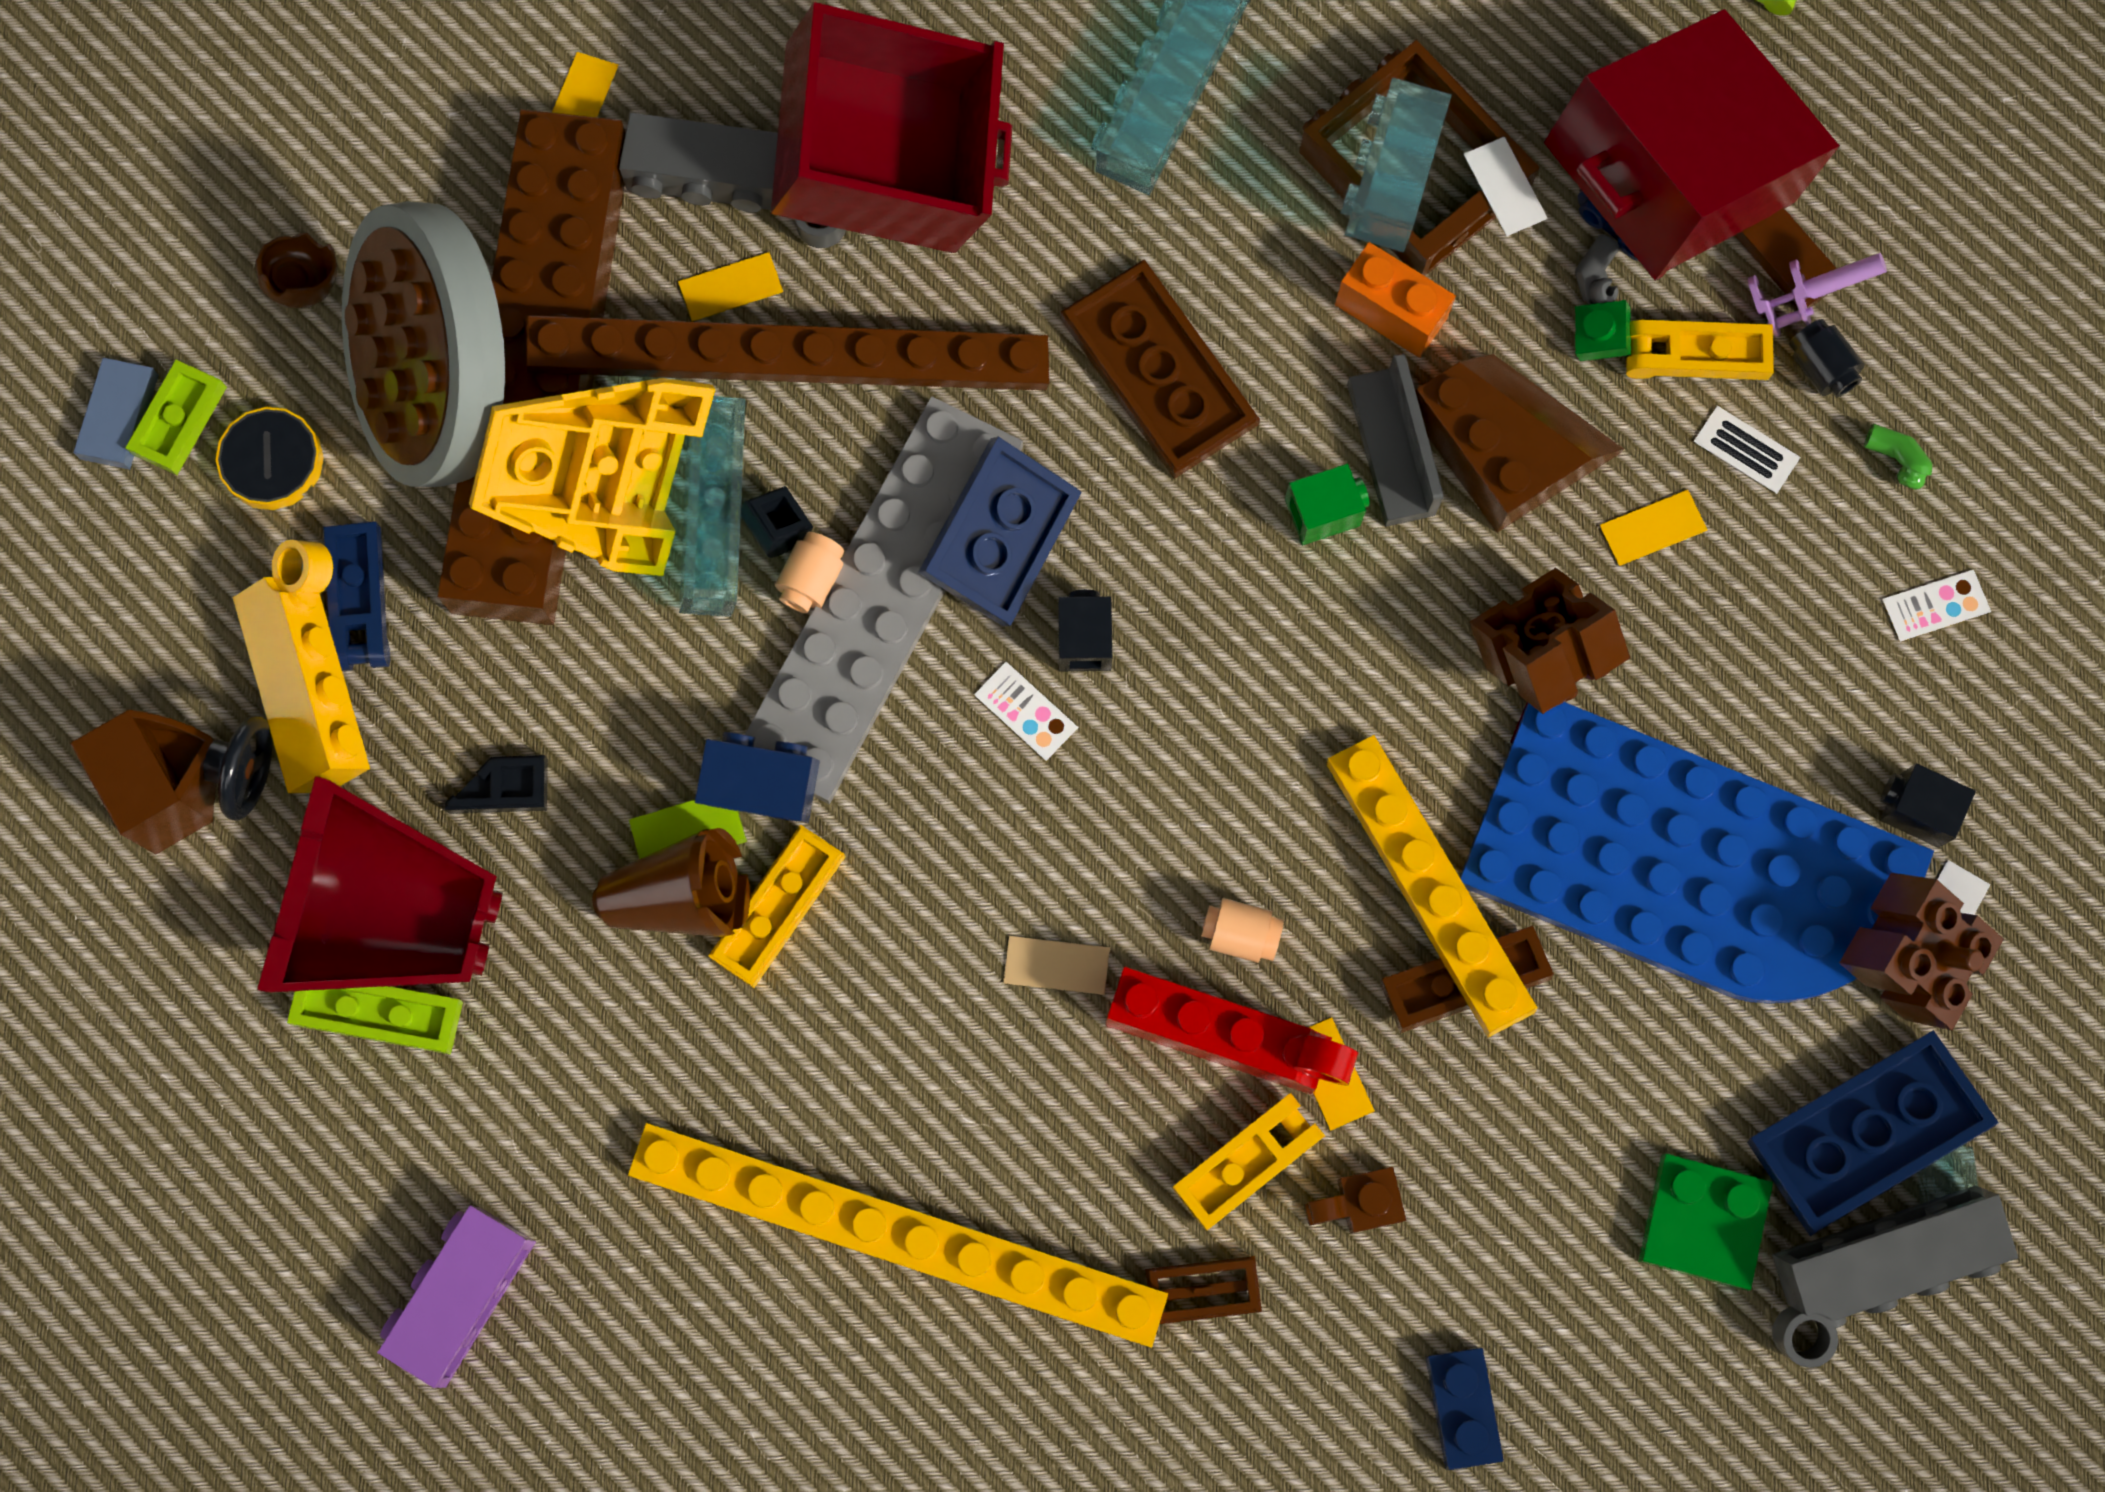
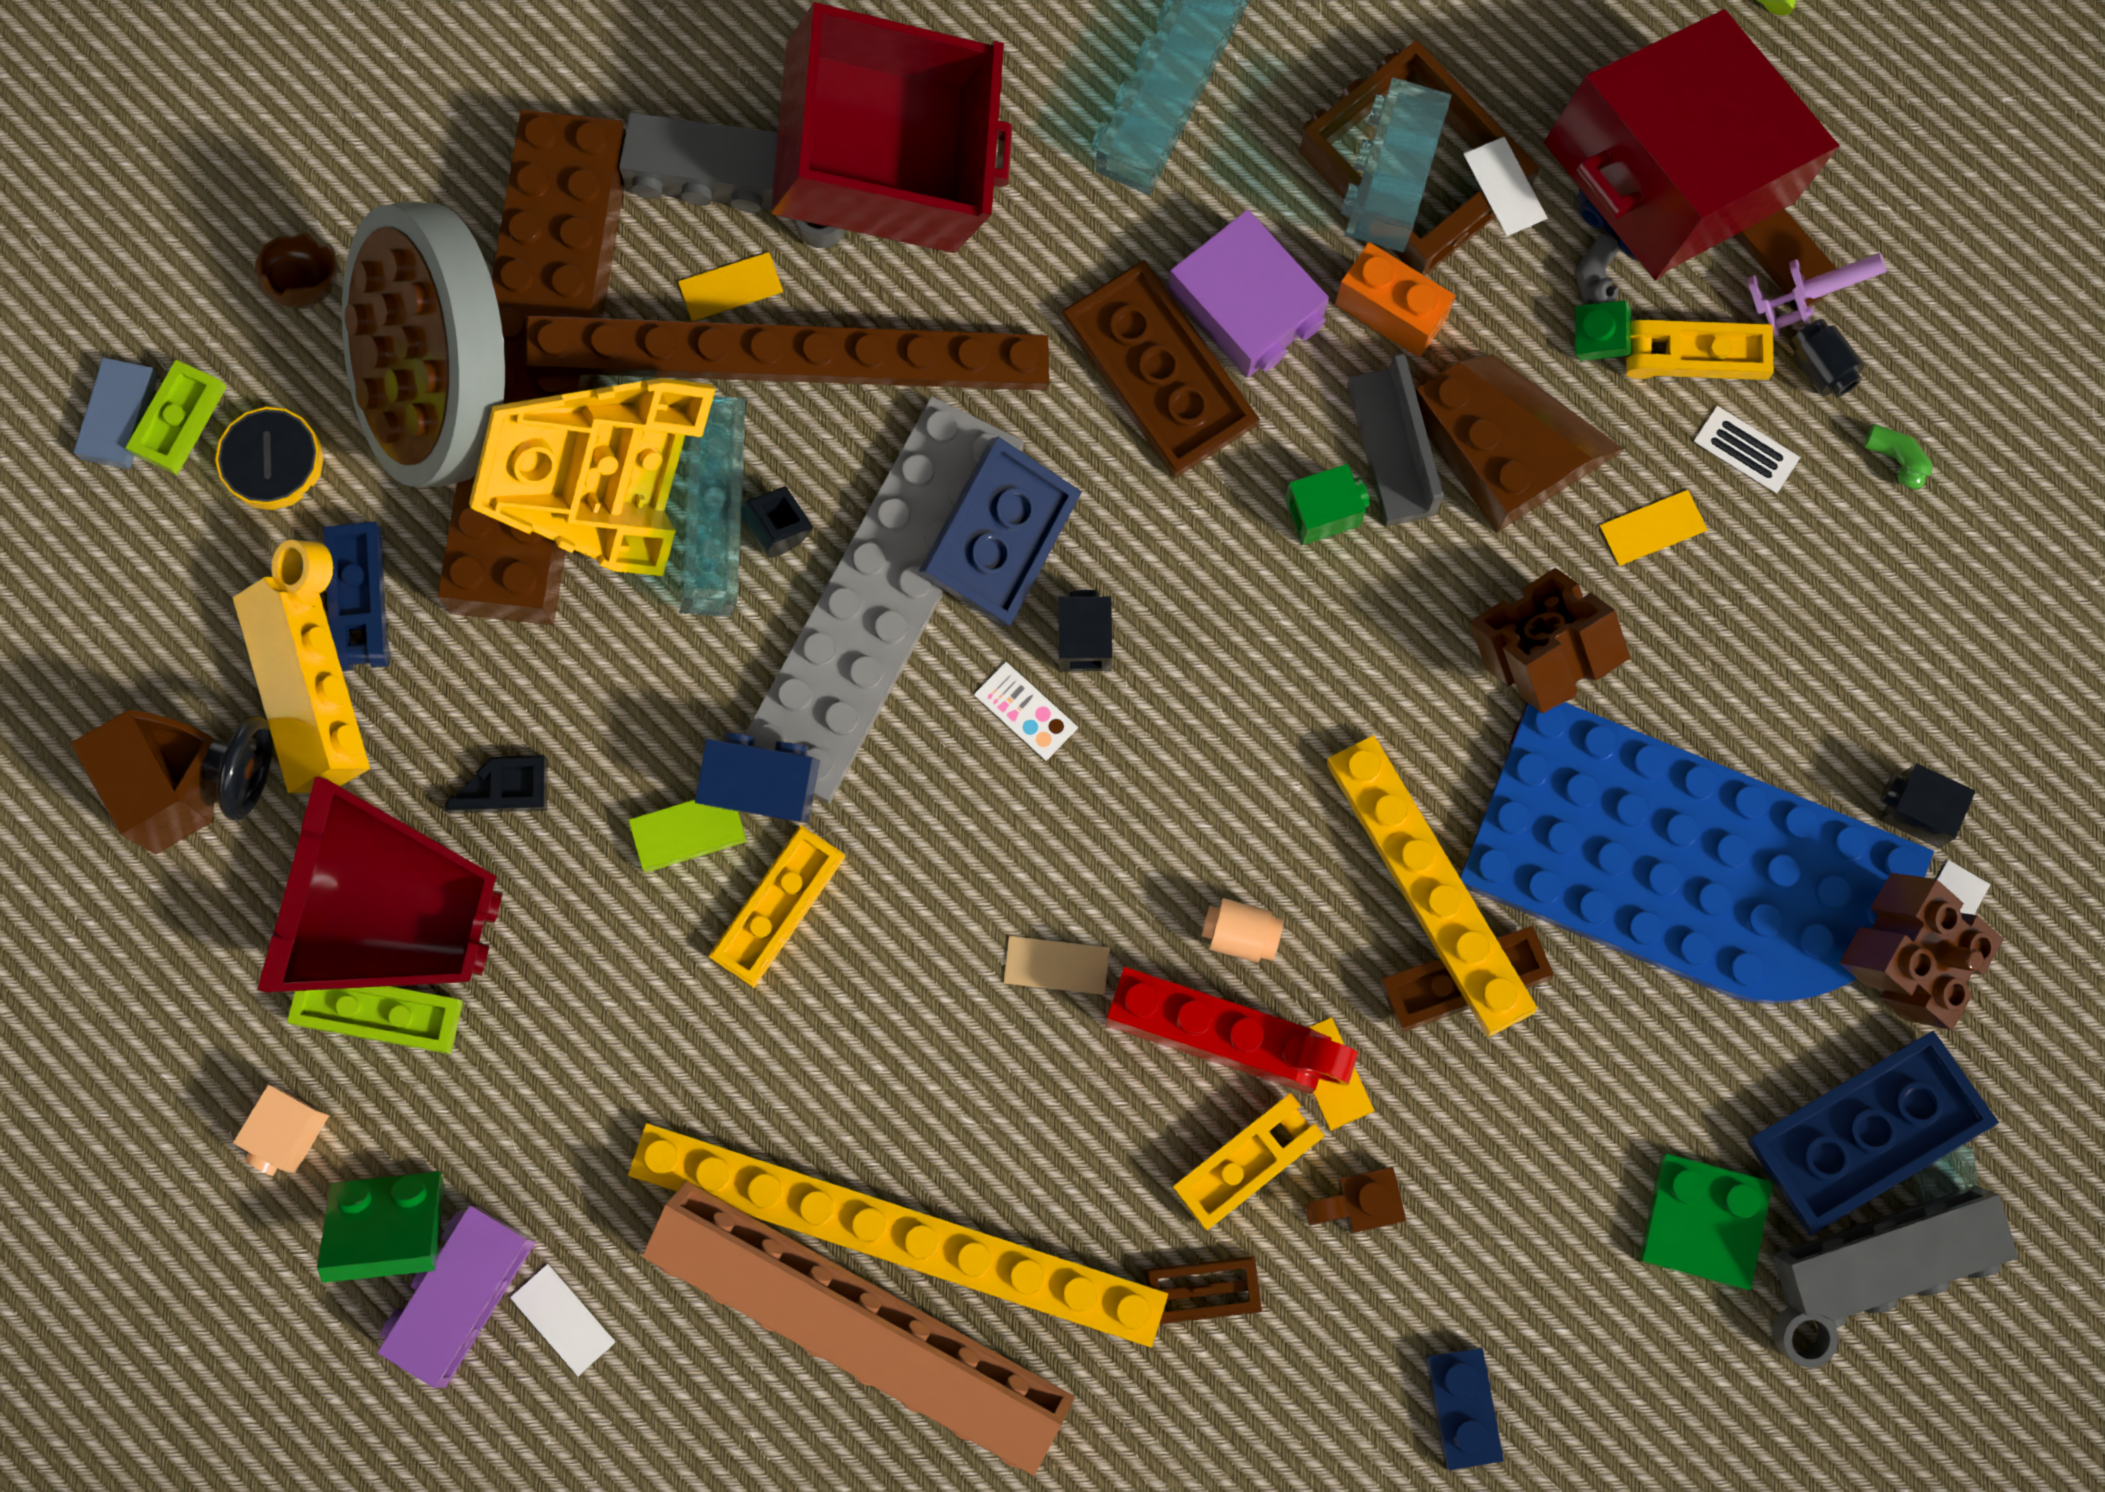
(279, 1131): none -> light nougat brick
(381, 1227): none -> green plate
(562, 1320): none -> white sticker
(585, 86): yellow sticker -> none
(679, 889): reddish brown cone -> none
(810, 572): light nougat brick -> none
(858, 1327): none -> nougat brick
(1249, 294): none -> medium lavender brick
(1936, 605): white sticker -> none

